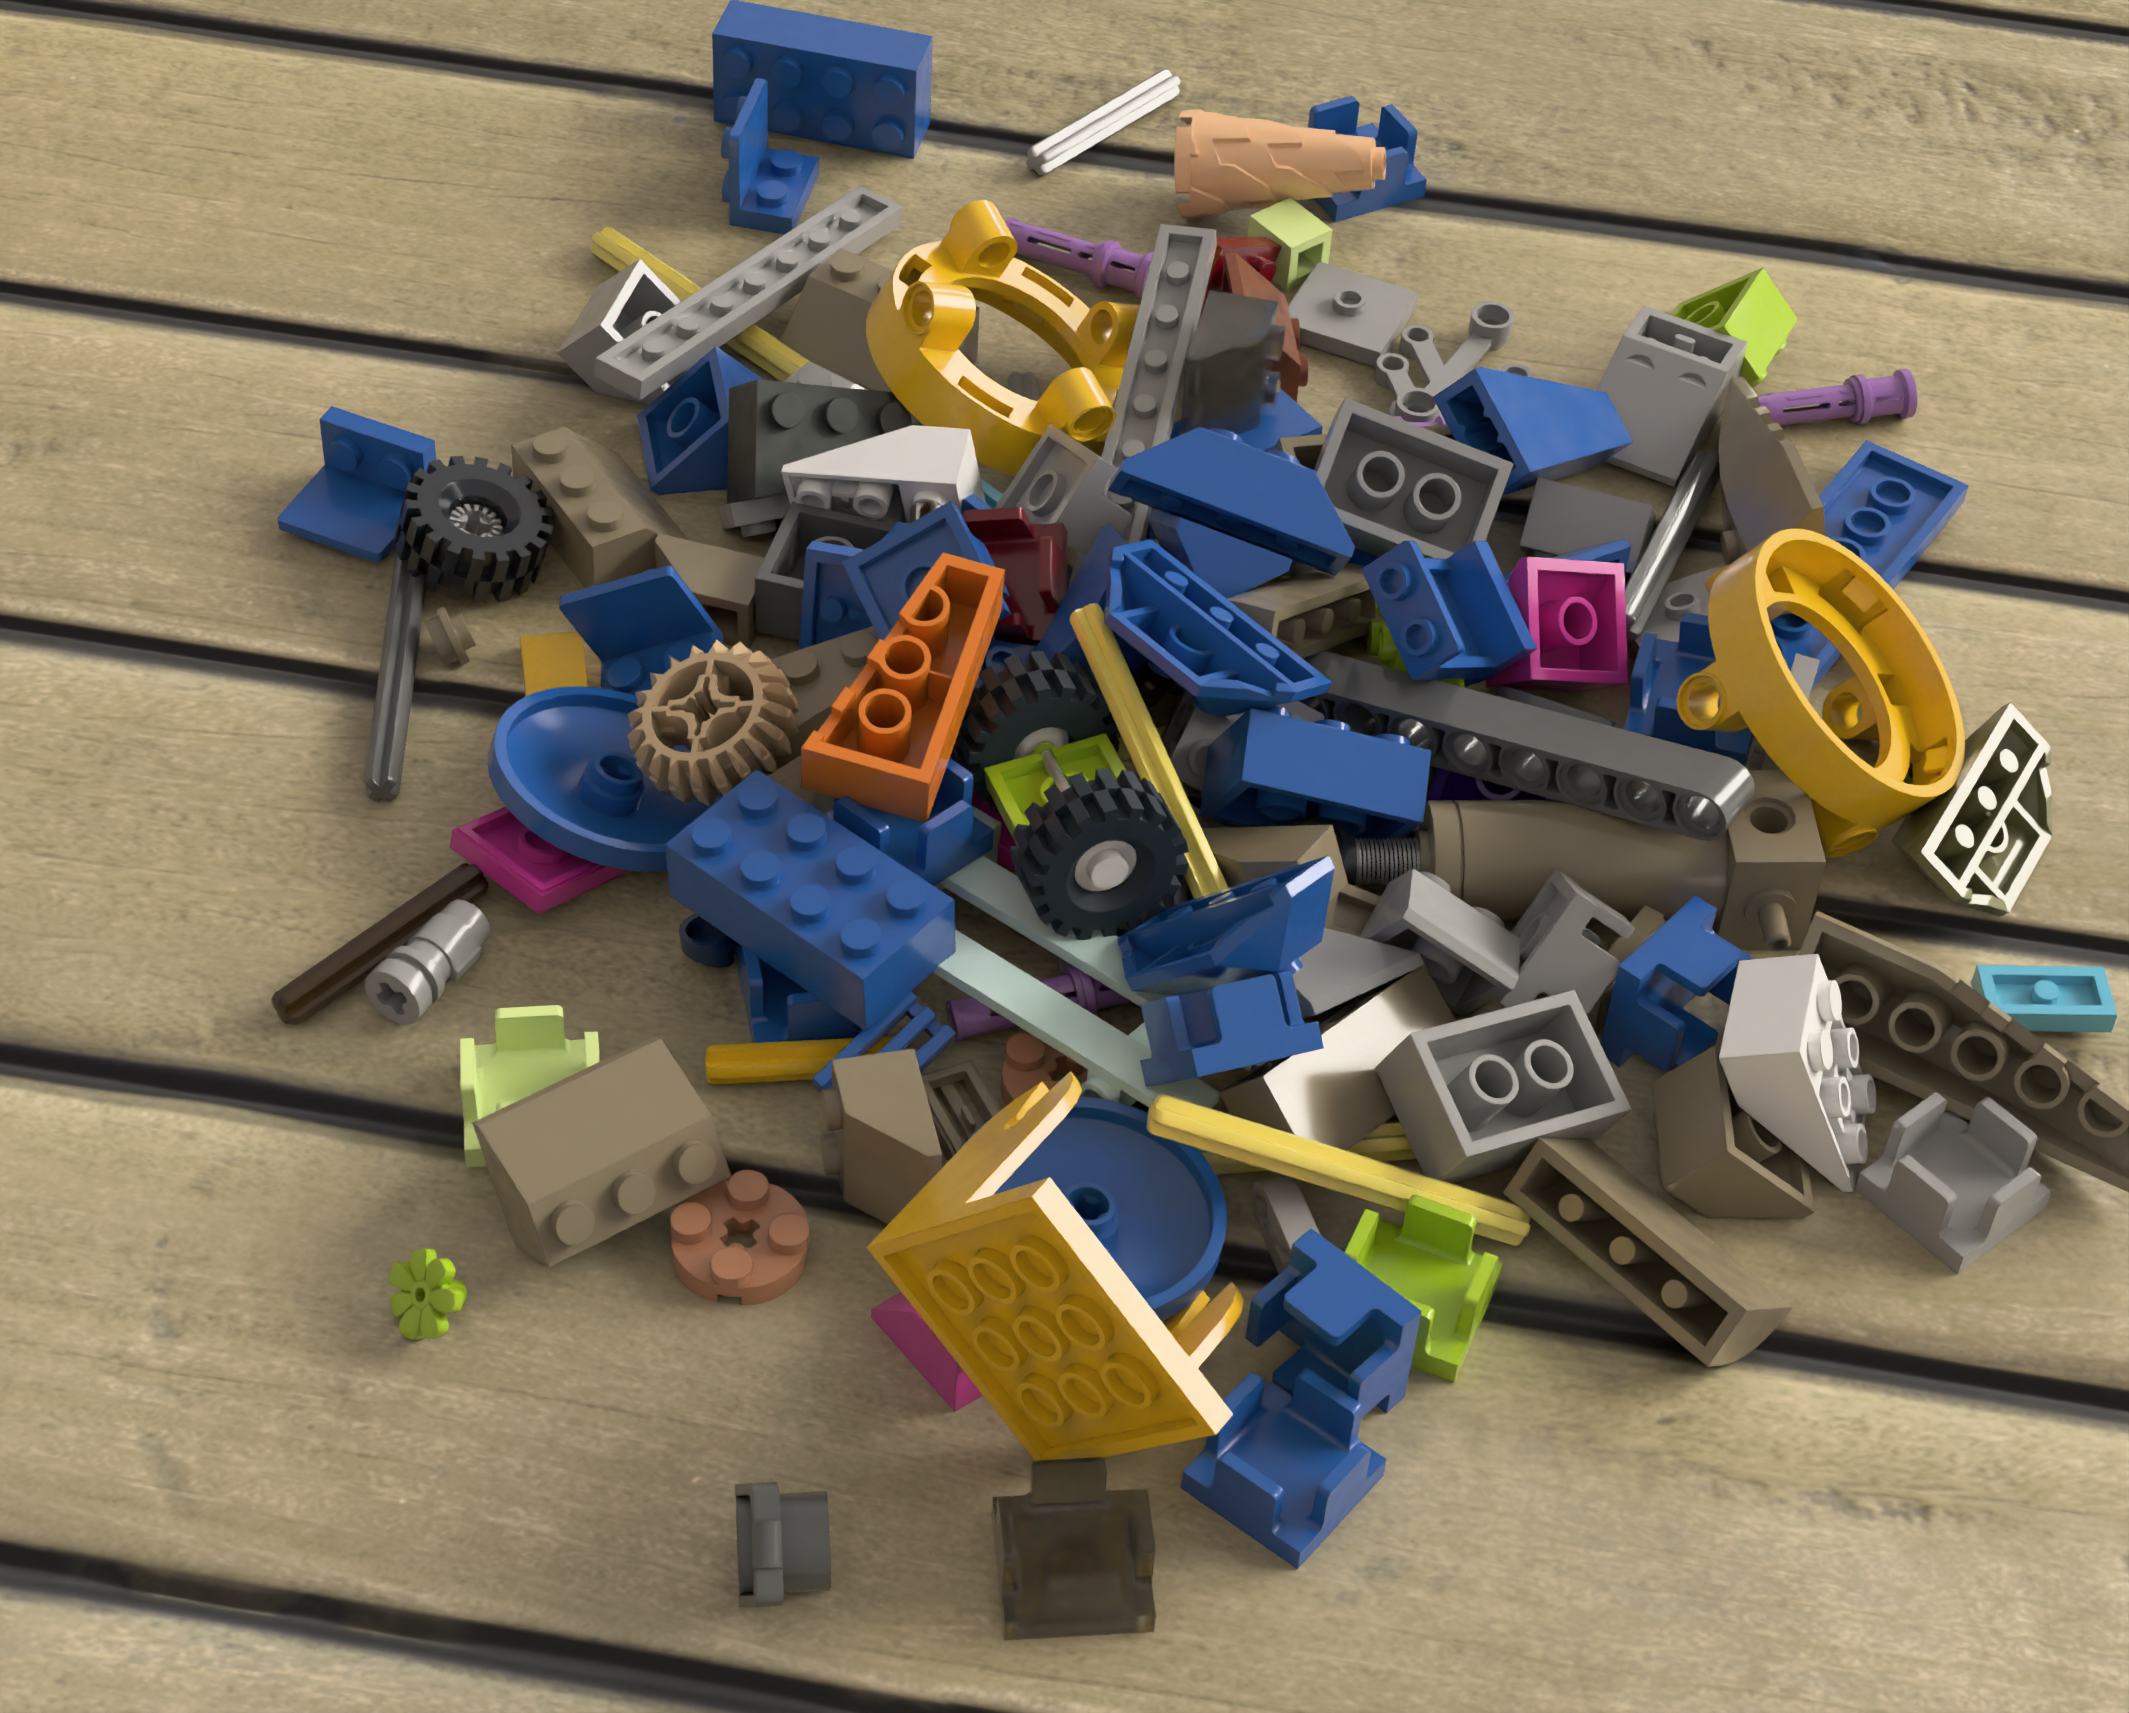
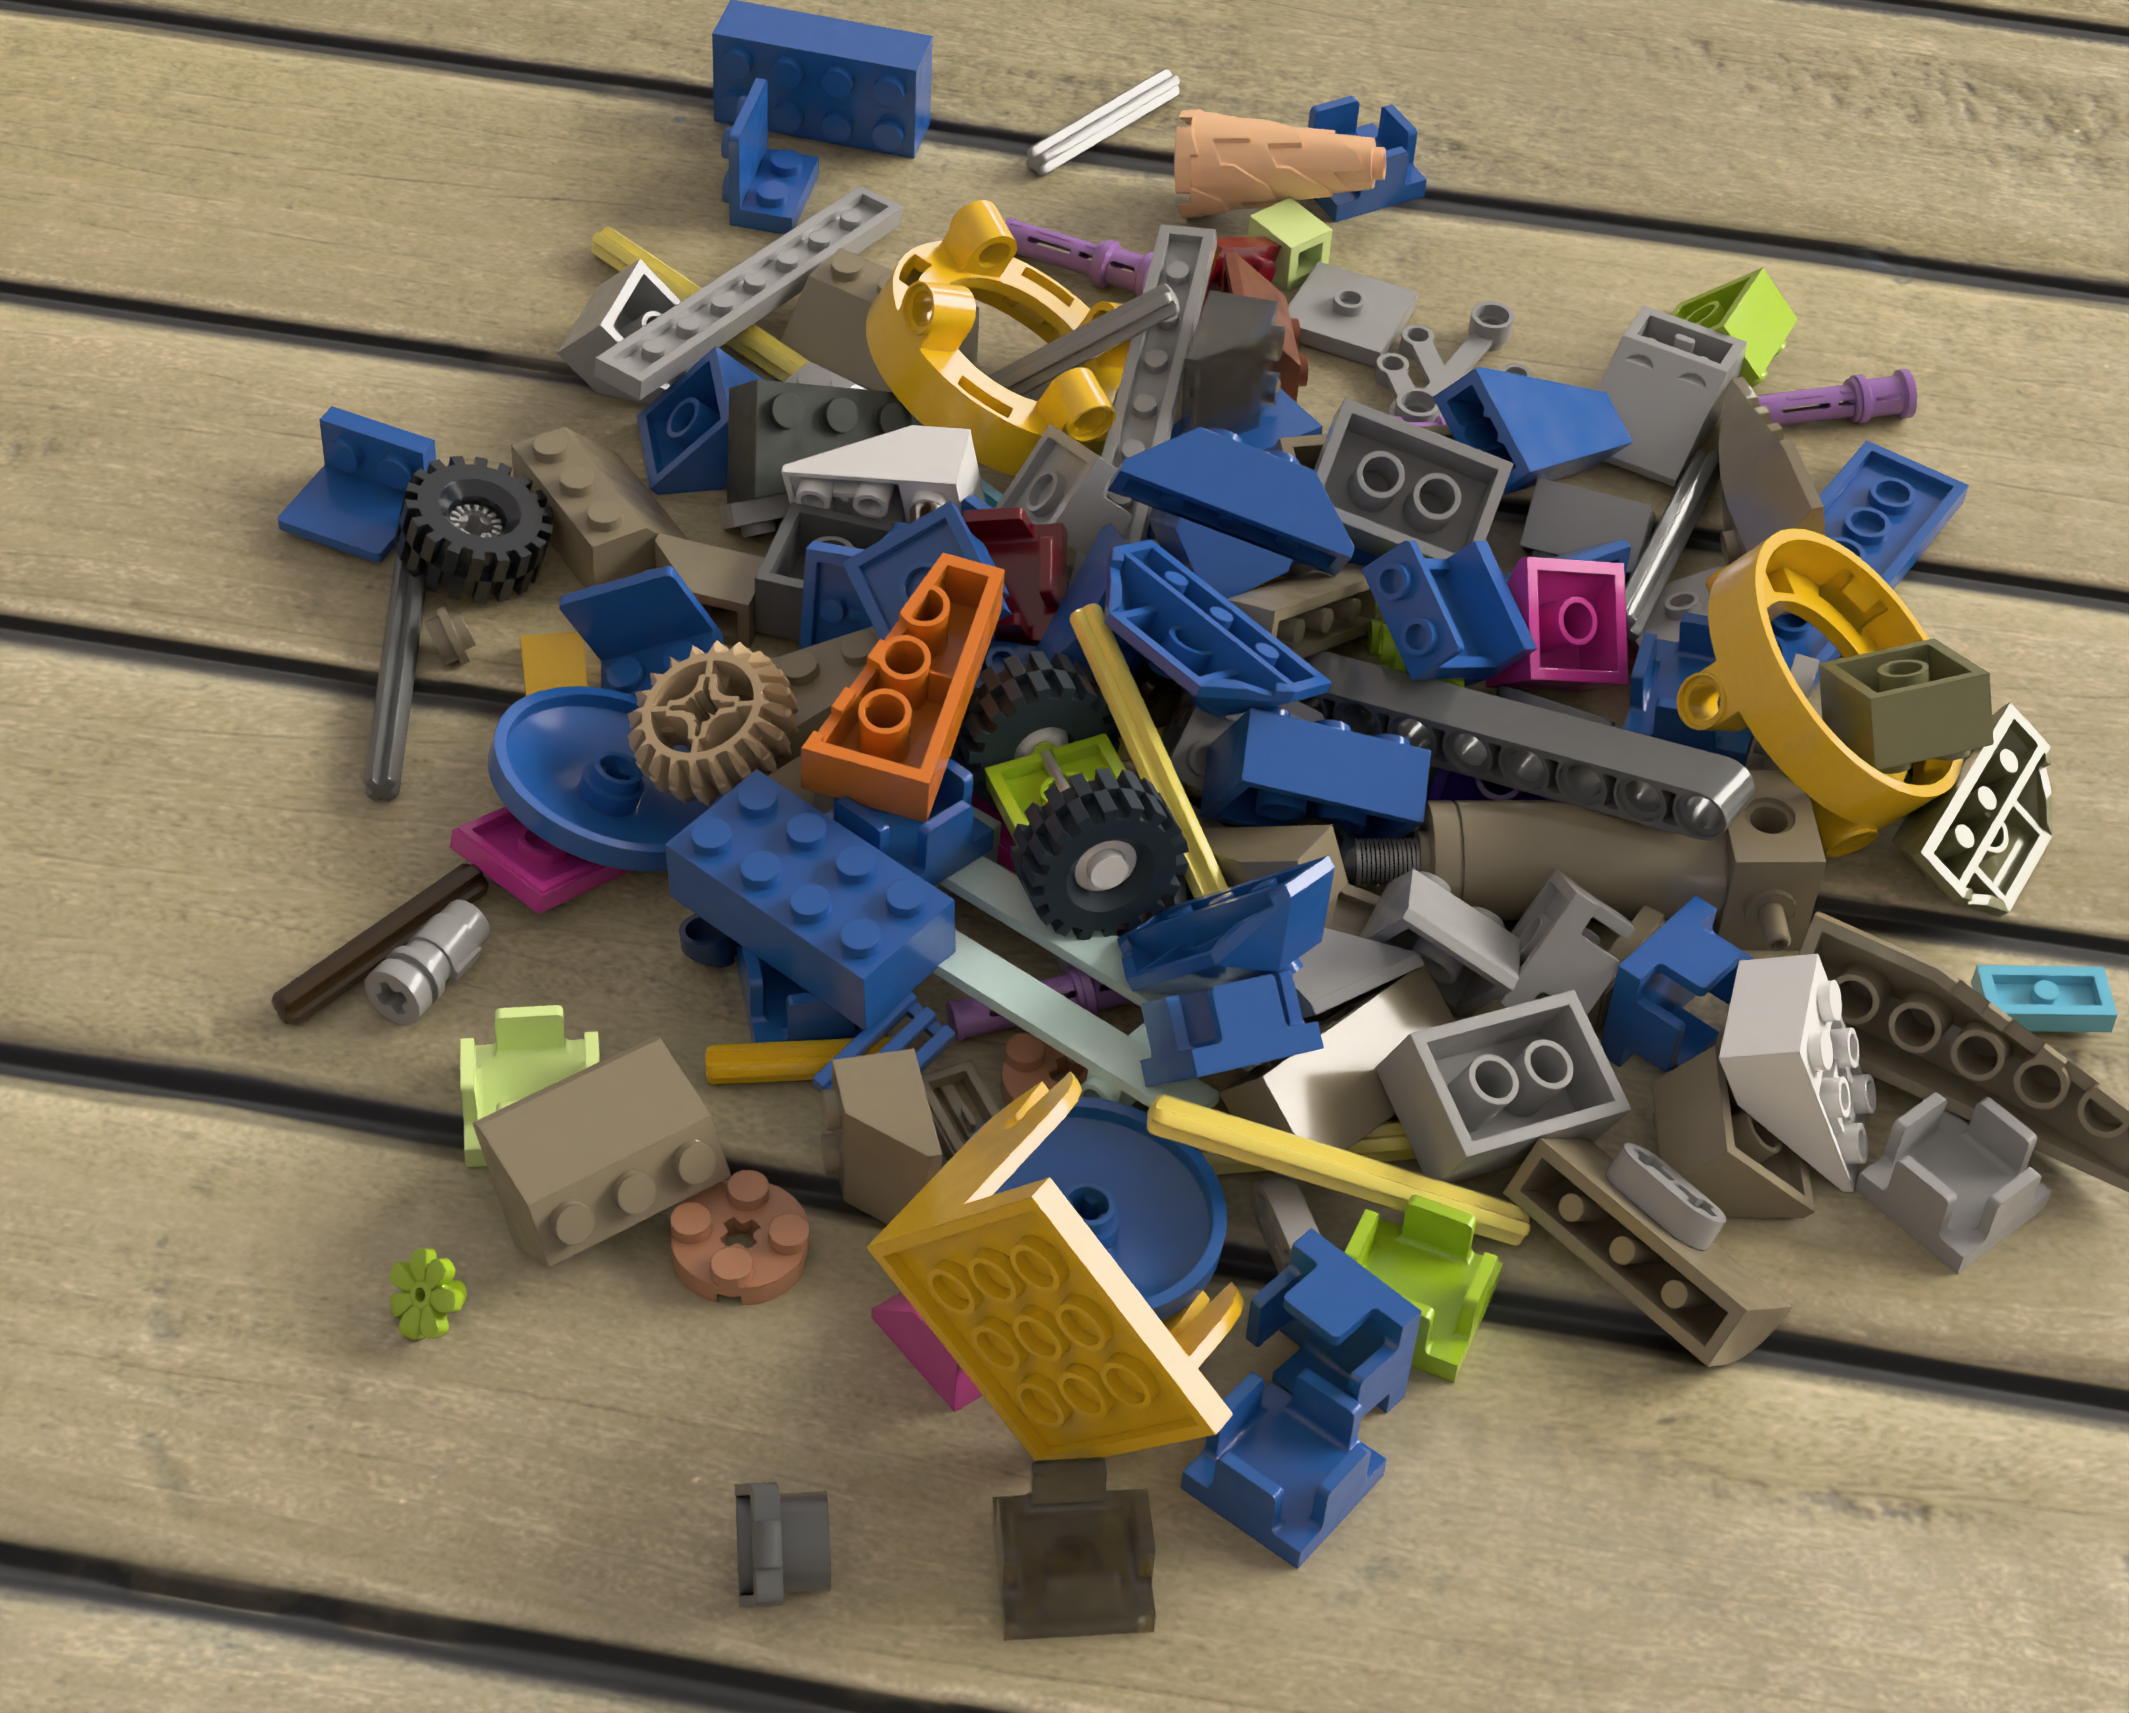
(1089, 341): none -> light grey axle
(1665, 1196): none -> light grey beam
(1907, 704): none -> olive brick

